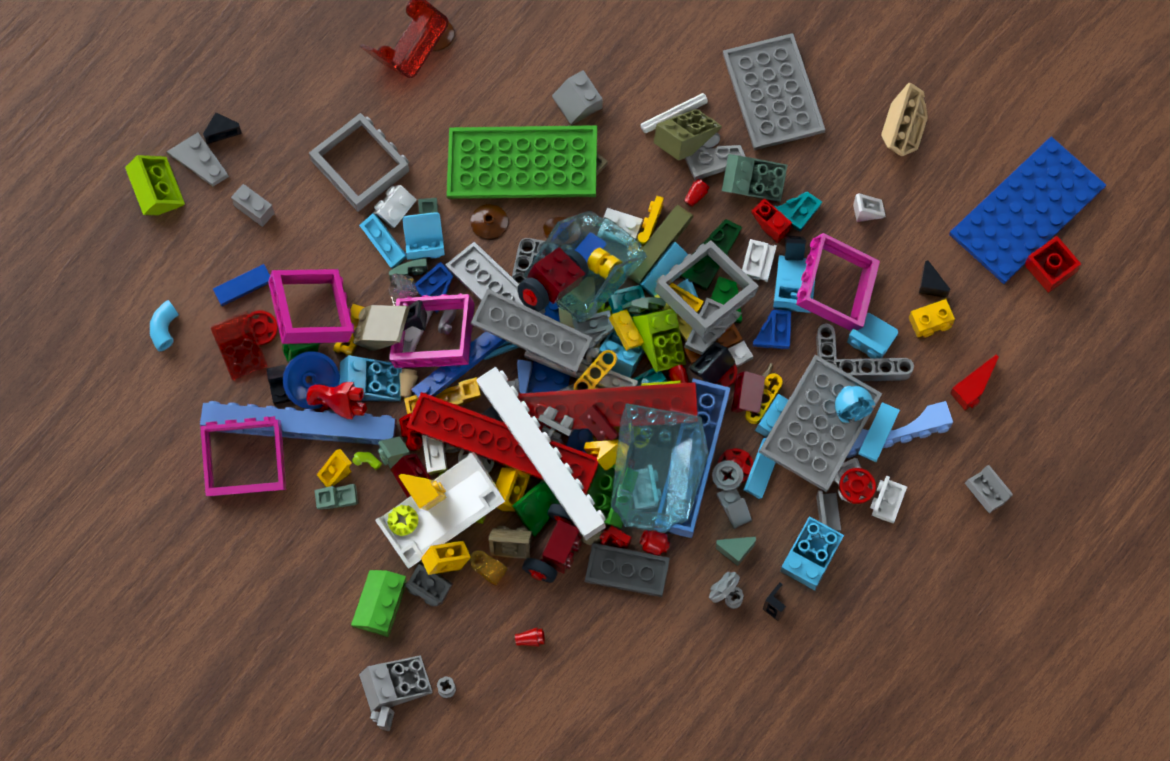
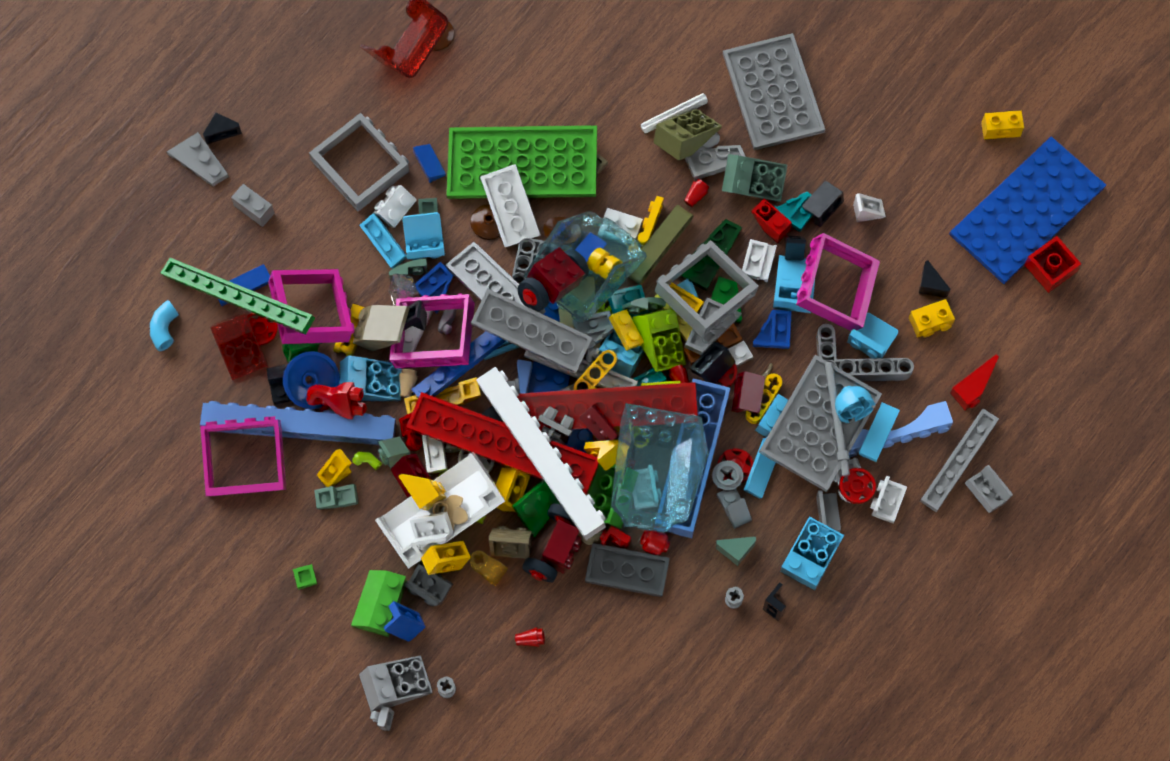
(154, 184): lime slope -> none
(238, 296): none -> plate
(305, 576): none -> bright green plate
(400, 528): neon yellow gear -> none
(406, 622): none -> blue panel
(429, 162): none -> blue slope
(431, 529): none -> white bracket
(452, 505): none -> tan plate
(510, 205): none -> white plate
(577, 98): light grey slope -> none
(671, 257): medium azure tile -> none
(724, 586): light grey wheel -> none
(824, 202): none -> black panel
(842, 455): none -> light grey bar
(905, 121): tan wedge -> none
(959, 460): none -> light grey plate
(1002, 124): none -> yellow brick

